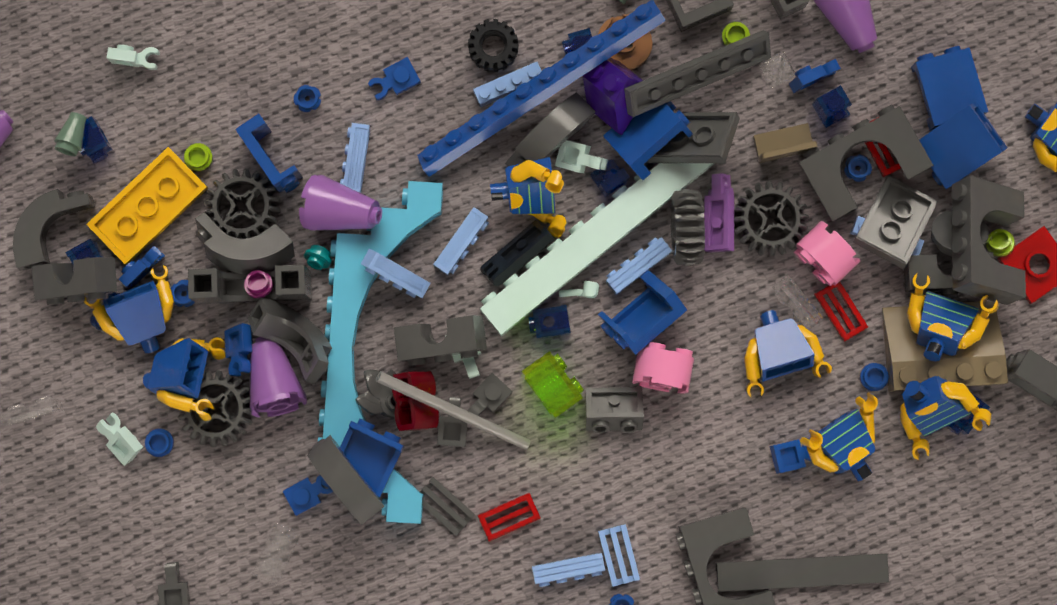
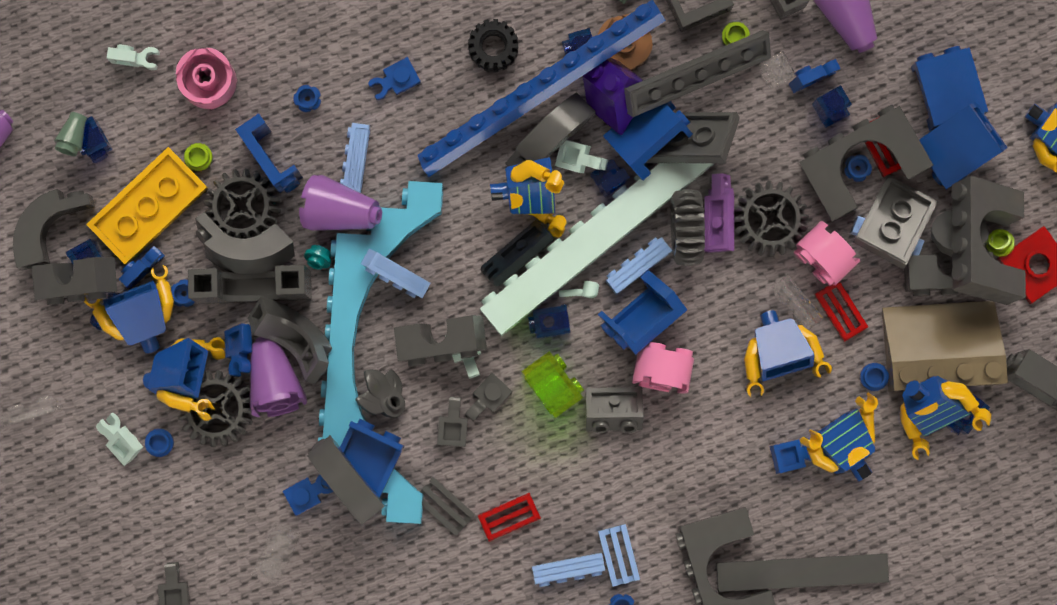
(208, 63): none -> bright pink brick
(258, 284): magenta plate -> none
(410, 413): dark red brick -> none
(452, 410): light grey piece -> none
(461, 241): light blue piece -> none
(505, 85): light blue piece -> none
(783, 143): dark tan panel -> none
(945, 323): torso -> none

